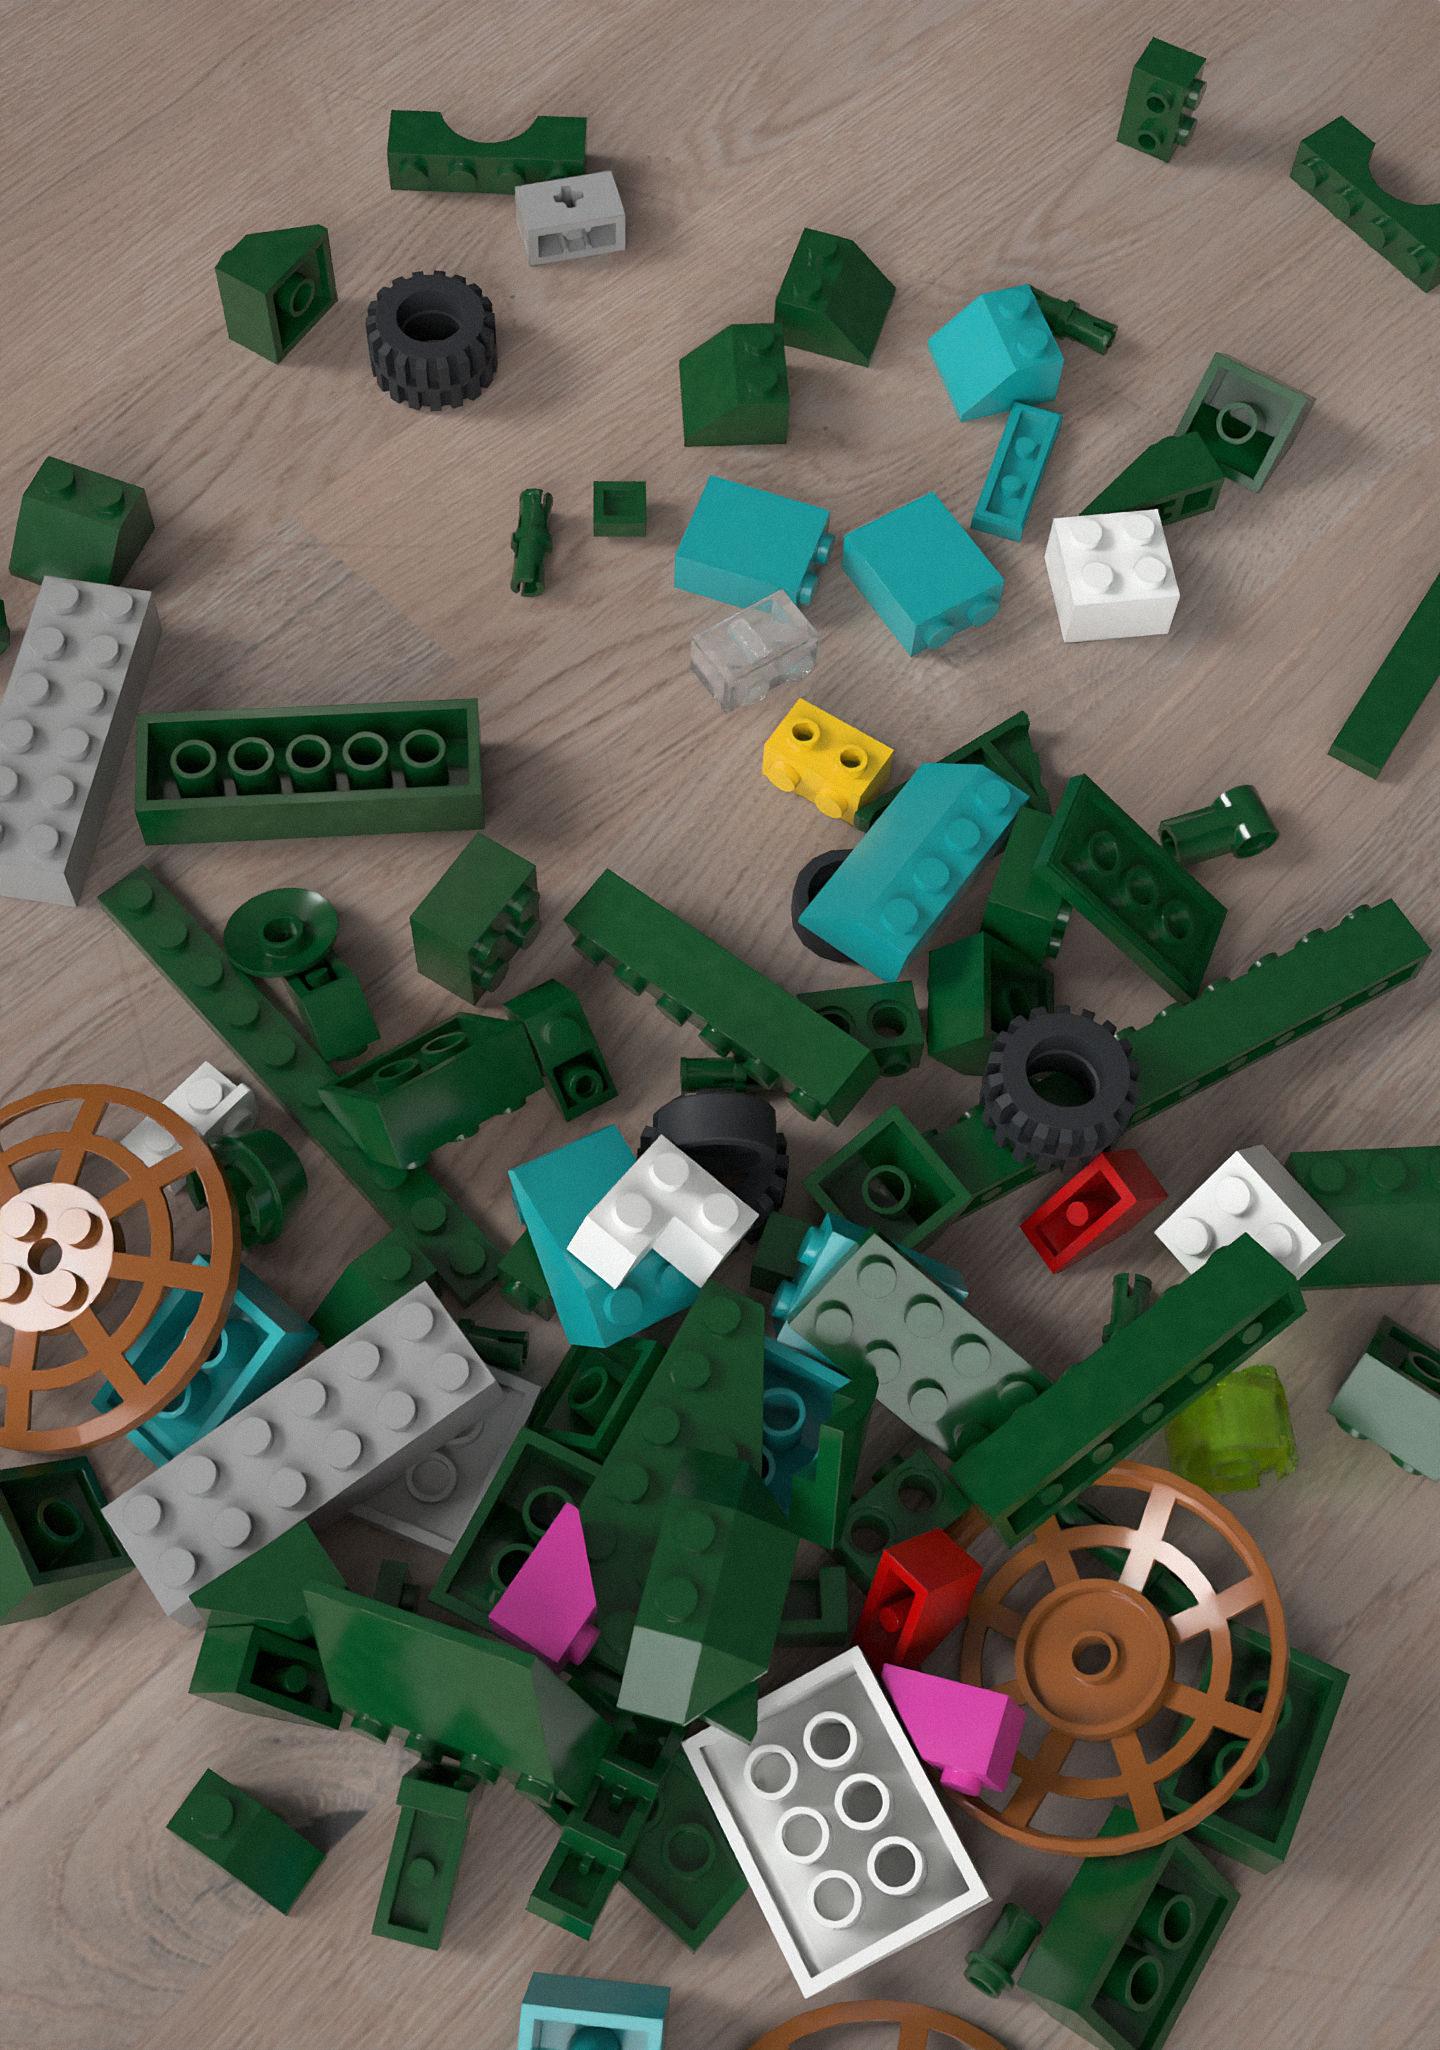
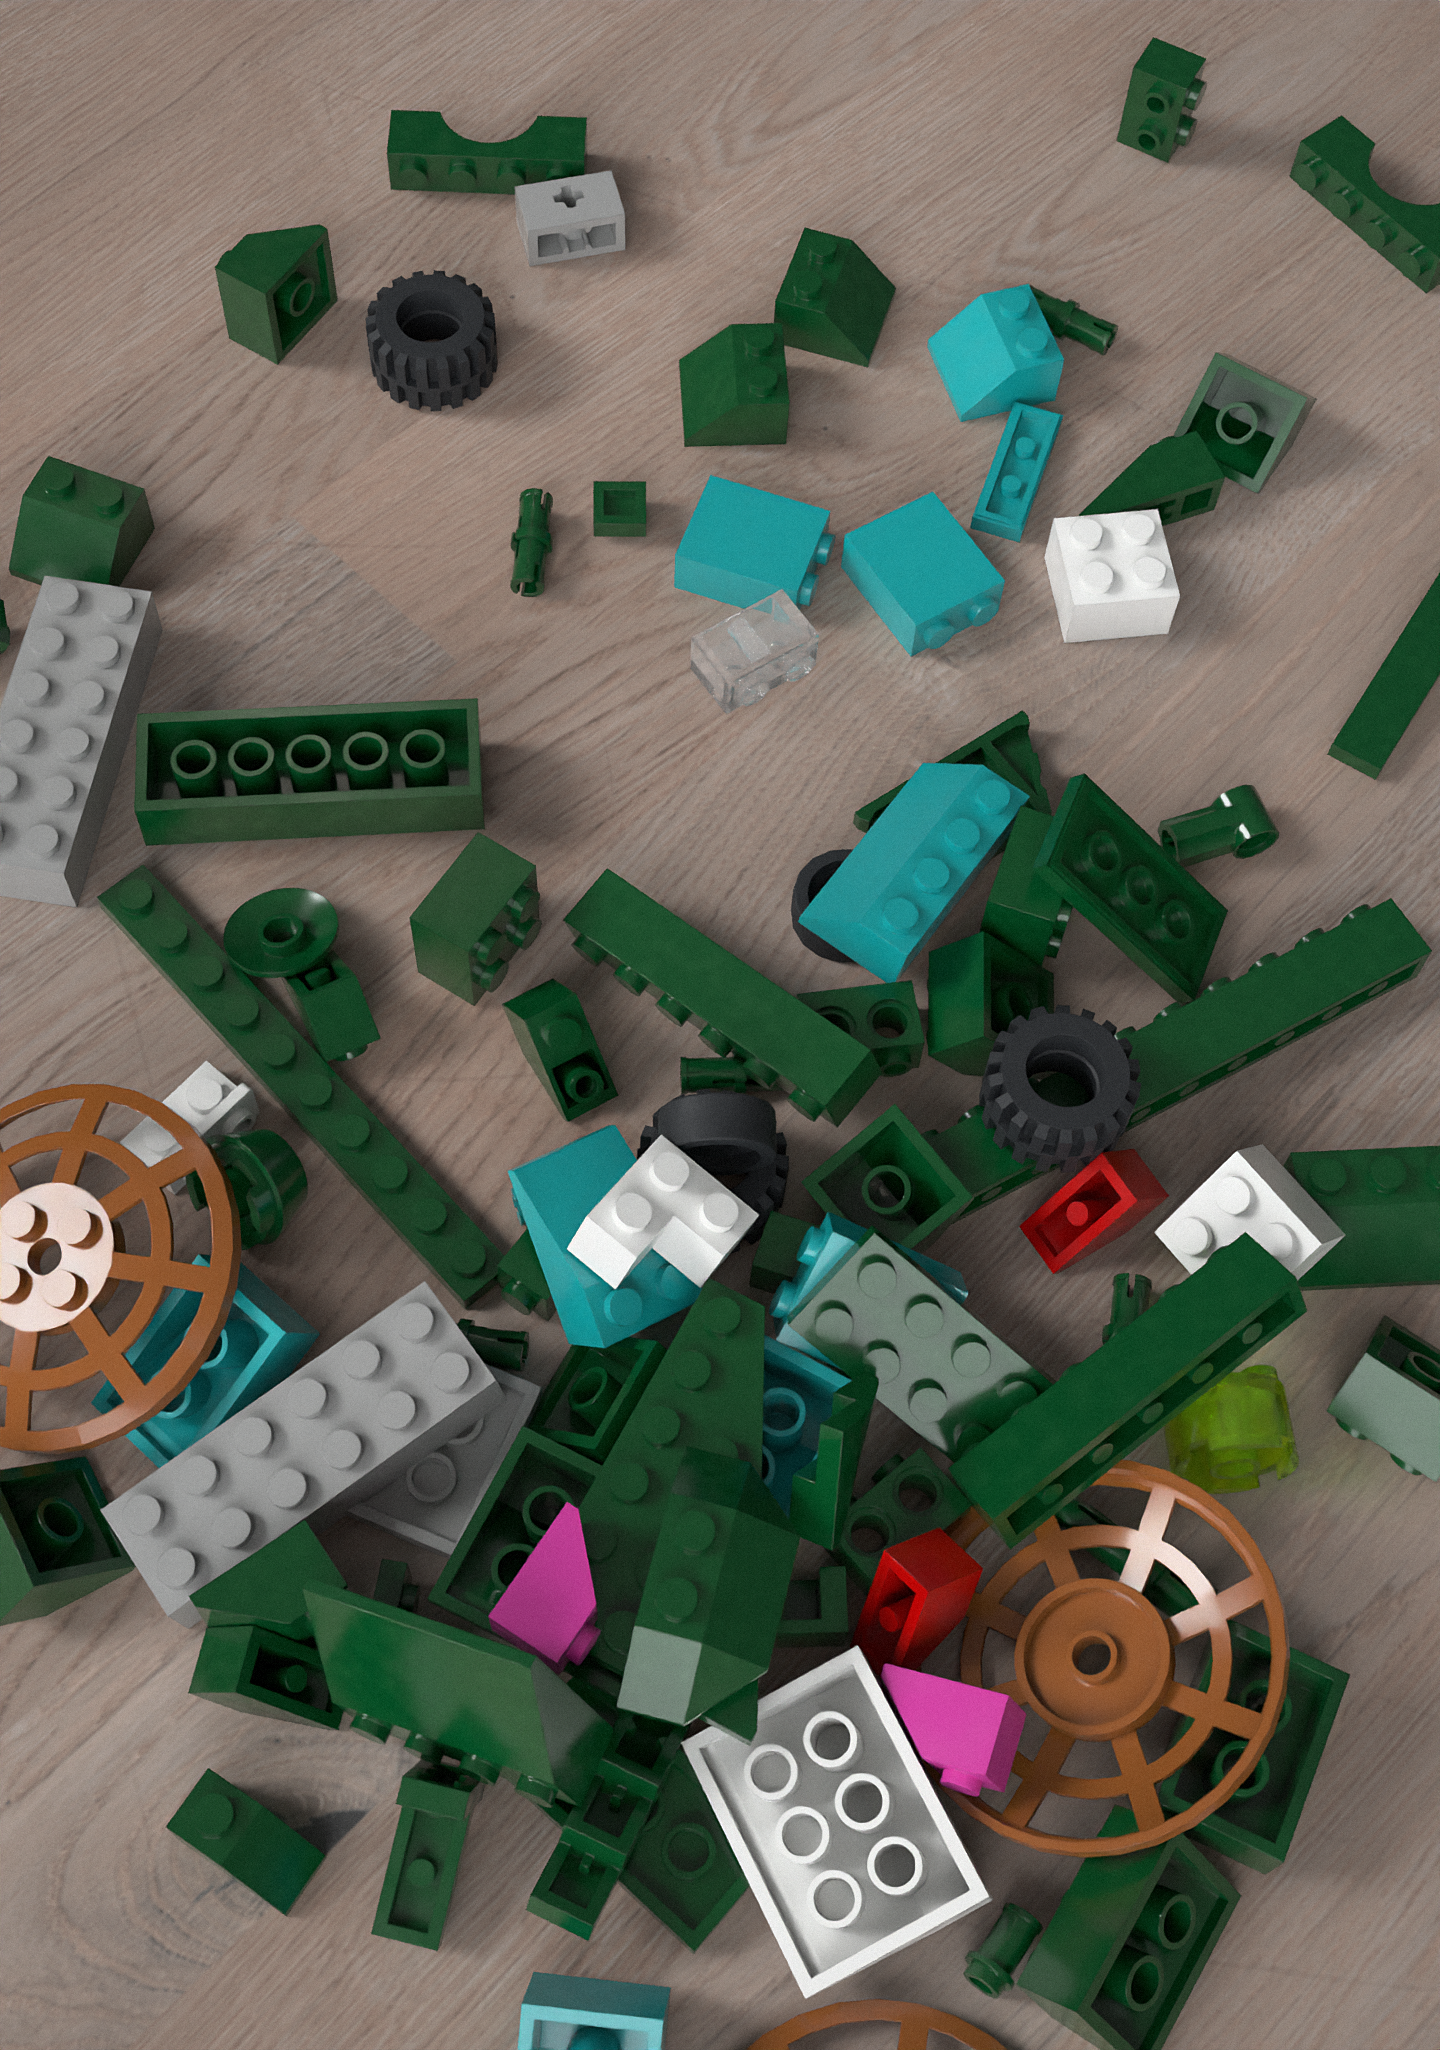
(373, 1284): dark green slope -> none
(435, 1088): dark green slope -> none
(826, 761): yellow brick -> none

